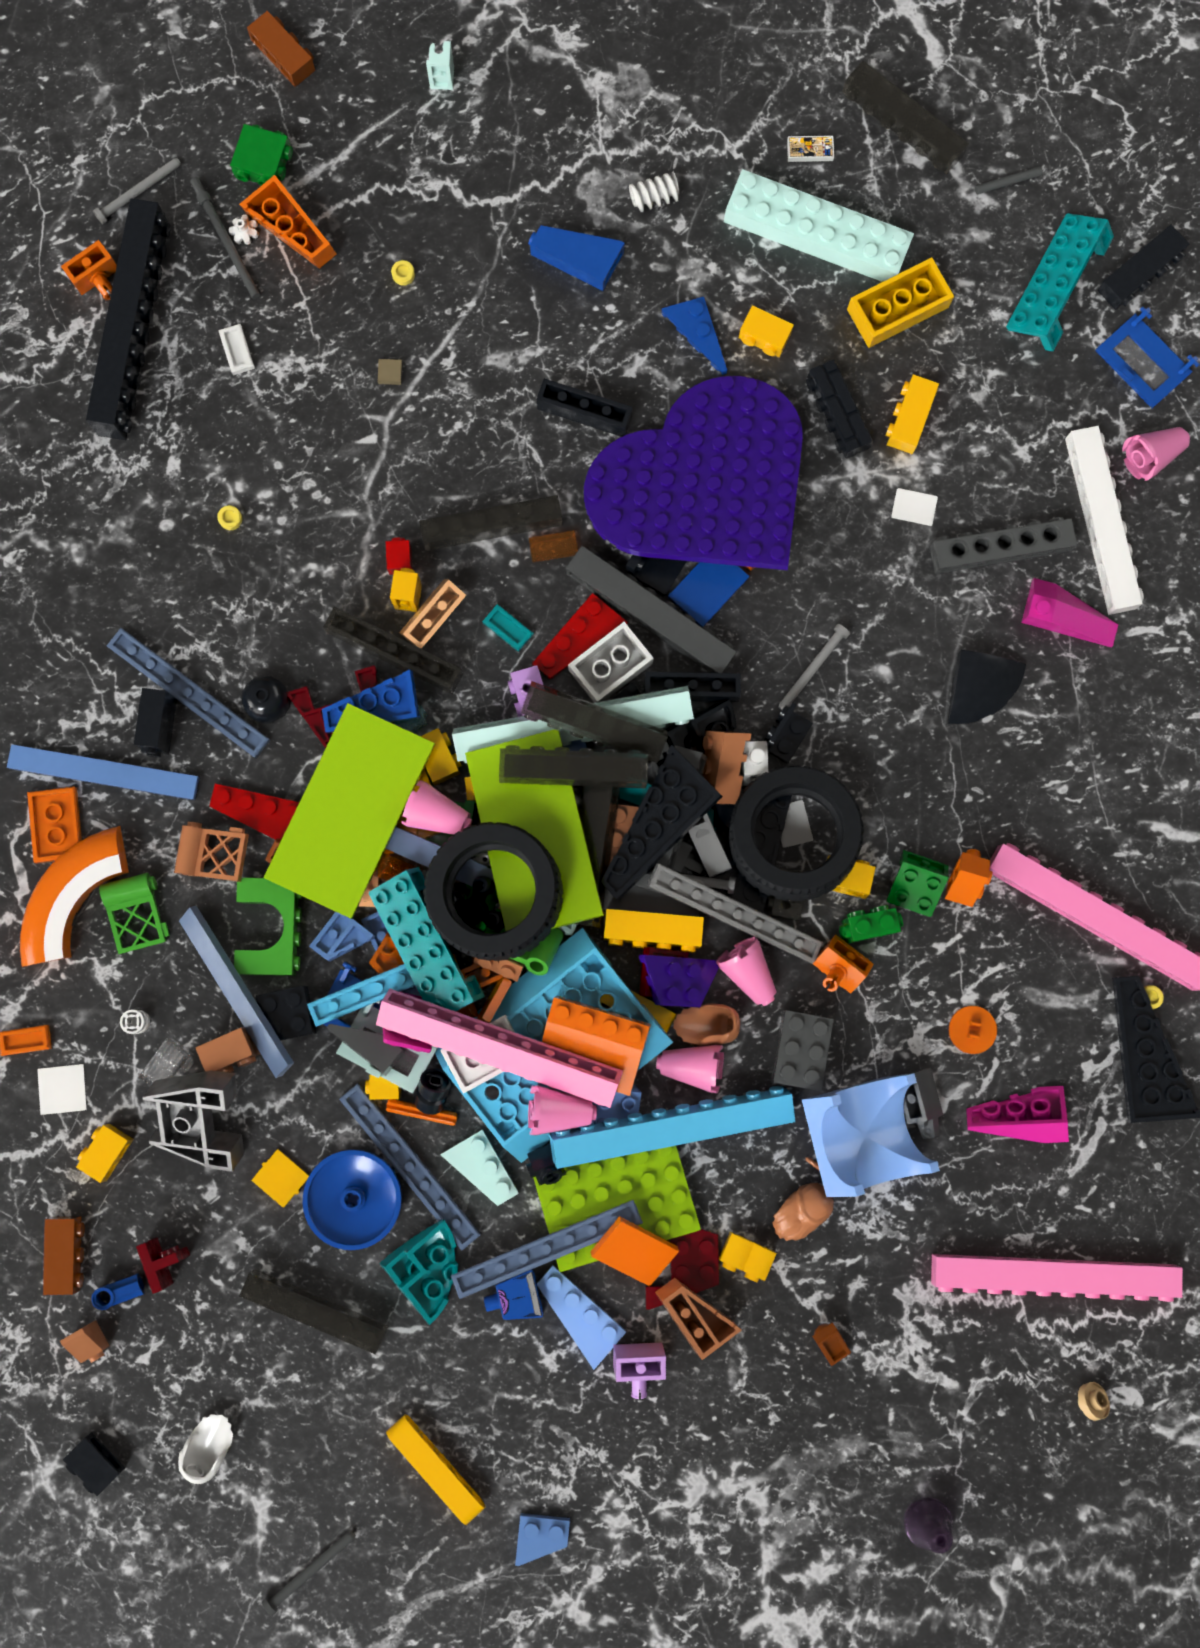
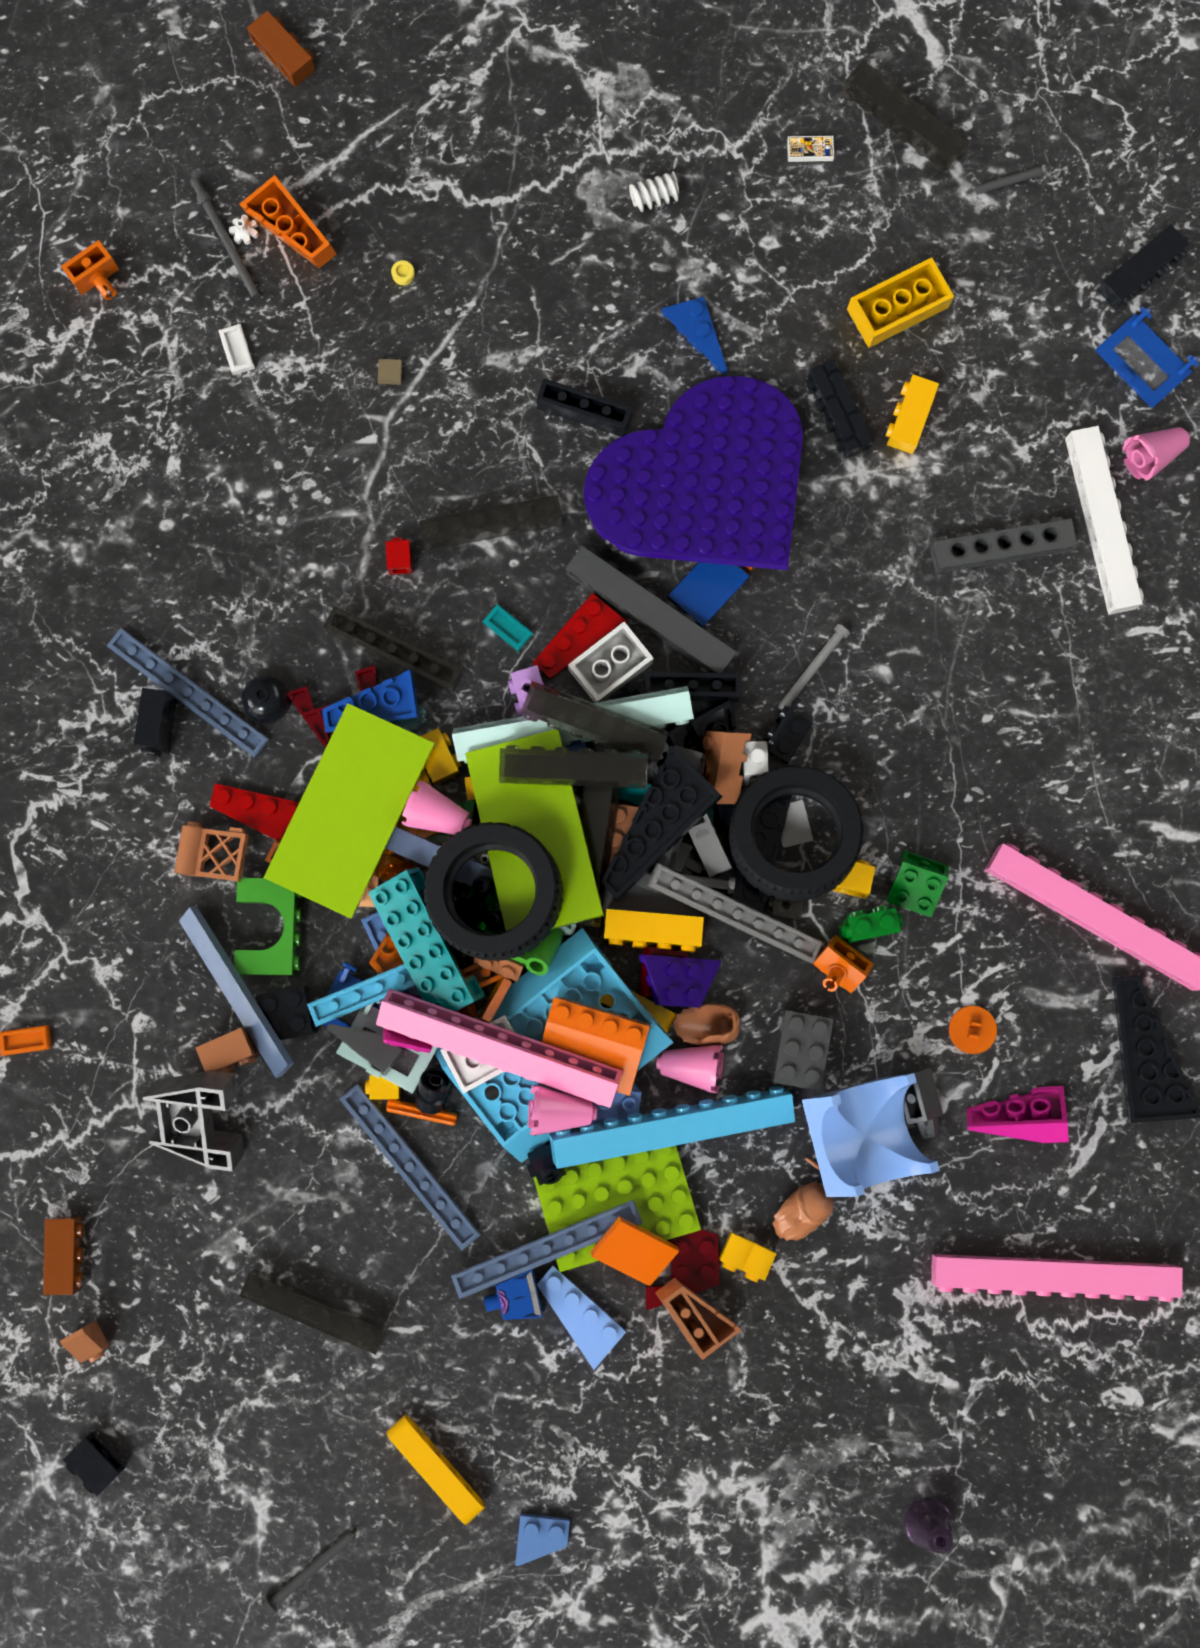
(53, 822): orange tile -> none
(62, 892): orange brick -> none
(62, 1089): white sticker -> none
(103, 772): medium blue tile -> none
(104, 1152): yellow brick -> none
(119, 1291): blue piece -> none
(128, 320): black brick -> none
(128, 893): bright green piece -> none
(136, 190): light grey bar -> none
(139, 1021): white wheel -> none
(157, 1261): dark red bracket -> none
(168, 1062): clear brick -> none
(205, 1449): white hair -> none
(229, 517): light yellow tile -> none
(260, 155): green brick -> none
(280, 1178): yellow piece -> none
(340, 937): medium blue wing -> none
(352, 1199): blue dish -> none
(406, 590): yellow brick -> none
(424, 1269): teal brick -> none
(432, 613): light nougat brick -> none
(440, 67): light aqua hinge -> none
(482, 1167): light aqua wing -> none
(553, 546): clear orange tile -> none
(578, 254): blue slope -> none
(639, 1364): lavender brick -> none
(655, 572): black bracket -> none
(749, 970): bright pink cone -> none
(765, 332): yellow brick -> none
(817, 227): light aqua brick -> none
(831, 1343): dark orange tile -> none
(914, 507): white sticker -> none
(968, 878): orange brick -> none
(982, 685): black brick -> none
(1058, 275): teal bracket -> none
(1061, 612): dark pink wedge -> none
(1093, 1401): tan plate -> none
(1155, 995): light yellow tile -> none

